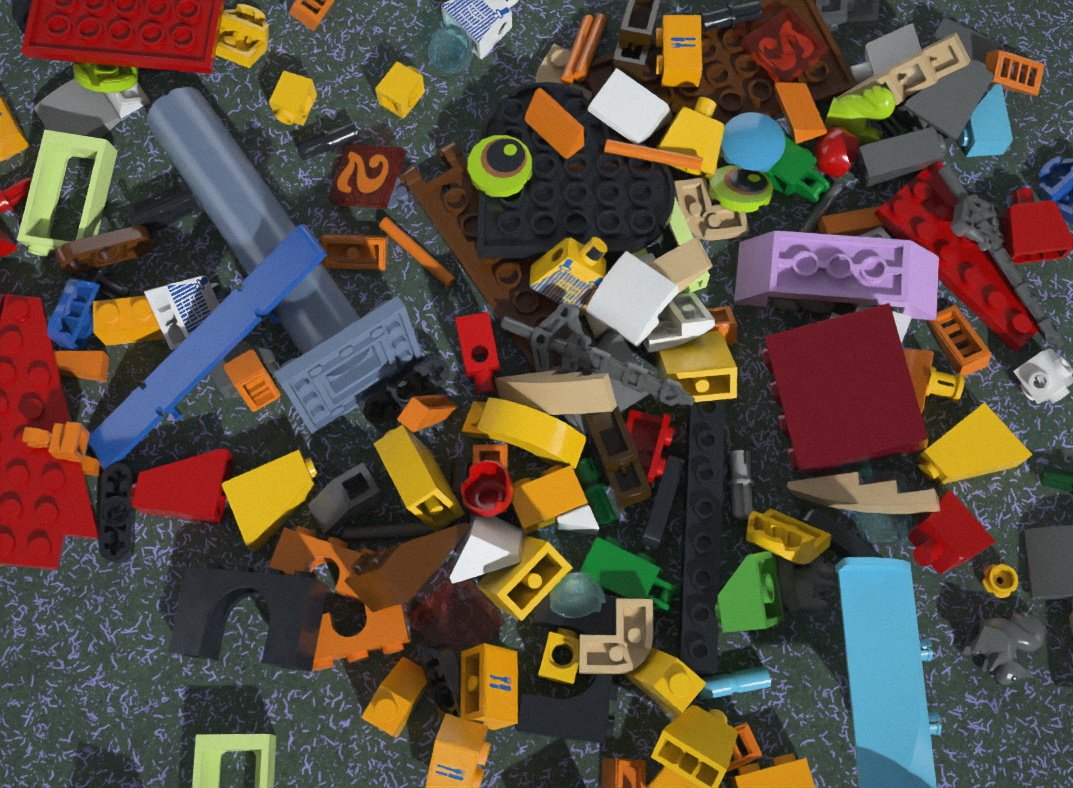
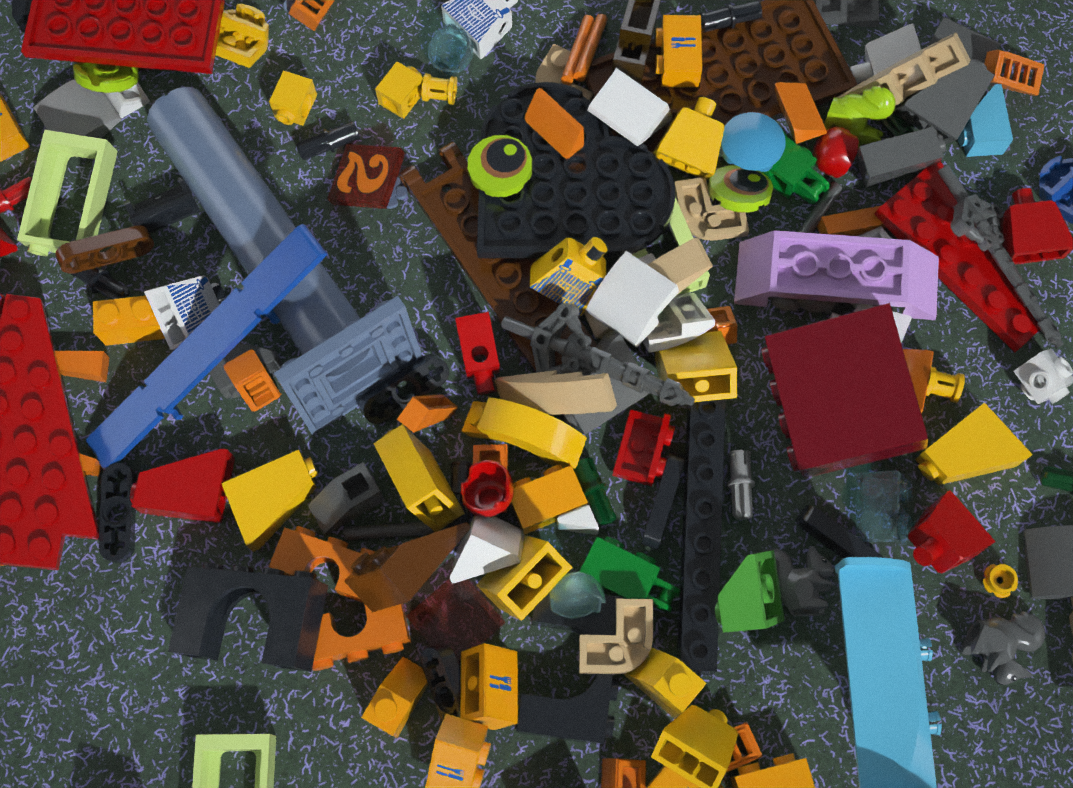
(65, 442): orange piece -> none
(73, 315): blue slope -> none
(355, 252): orange slope -> none
(417, 252): orange bar -> none
(439, 88): none -> yellow bush
(560, 673): yellow brick -> none
(618, 457): dark brown slope -> none
(653, 154): orange bar -> none
(738, 681): medium azure piece -> none
(785, 46): clear red tile -> none
(786, 536): yellow slope -> none
(849, 493): tan slope -> none
(960, 364): orange slope -> none

